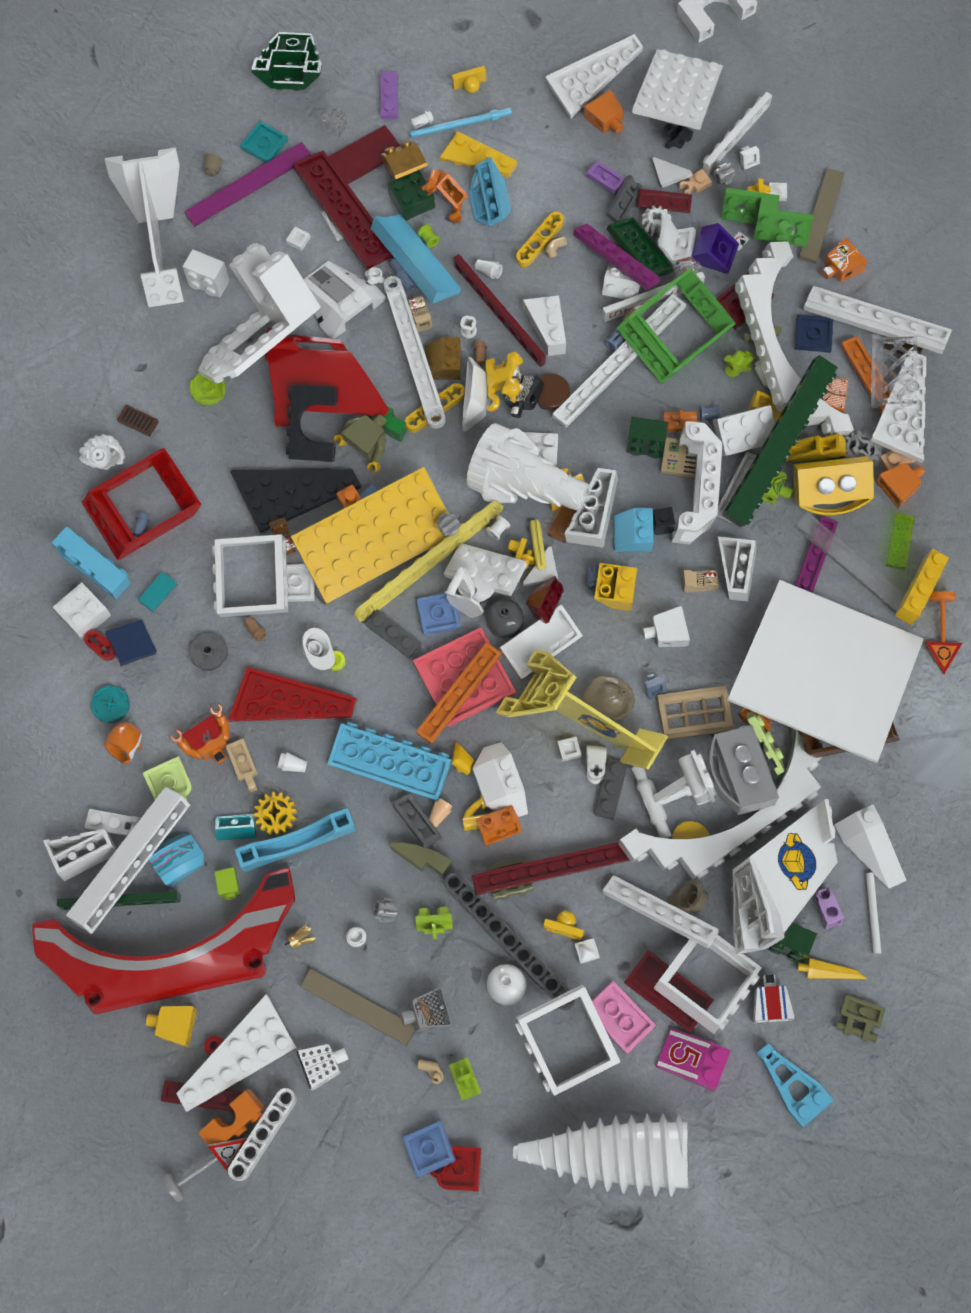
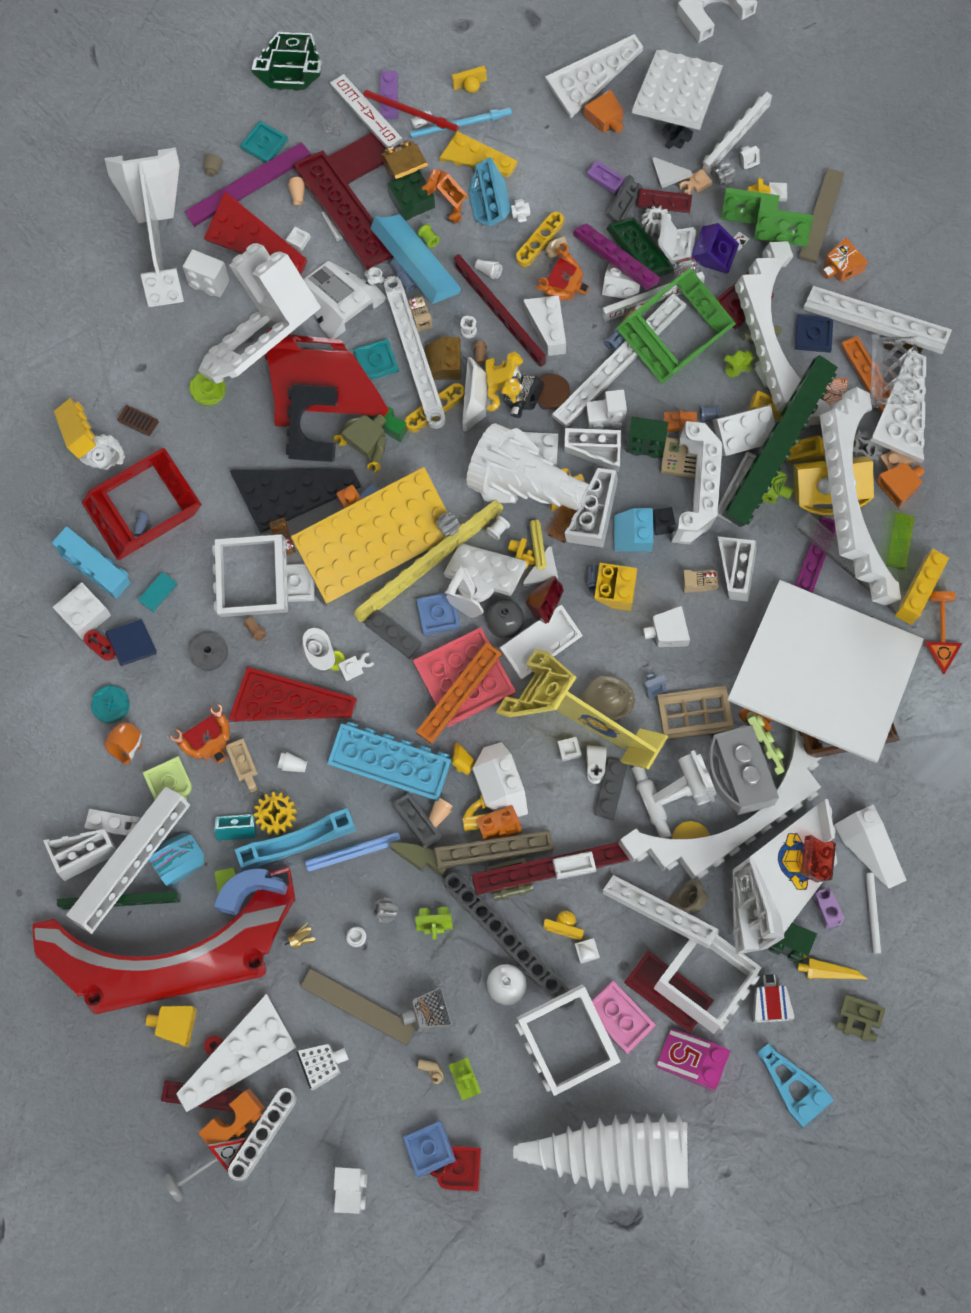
(75, 428): none -> yellow brick
(238, 228): none -> red wing
(242, 884): none -> medium blue arch
(297, 187): none -> light nougat cone
(349, 1190): none -> white brick
(352, 667): none -> white plate
(352, 852): none -> light blue axle
(366, 112): none -> white tile
(377, 359): none -> teal tile
(440, 122): none -> red bar
(493, 849): none -> dark tan tile
(520, 210): none -> white gear
(565, 277): none -> orange torso
(574, 865): none -> white tile
(595, 446): none -> white wedge
(607, 412): none -> white brick
(818, 859): none -> clear red bracket
(852, 534): none -> white arch

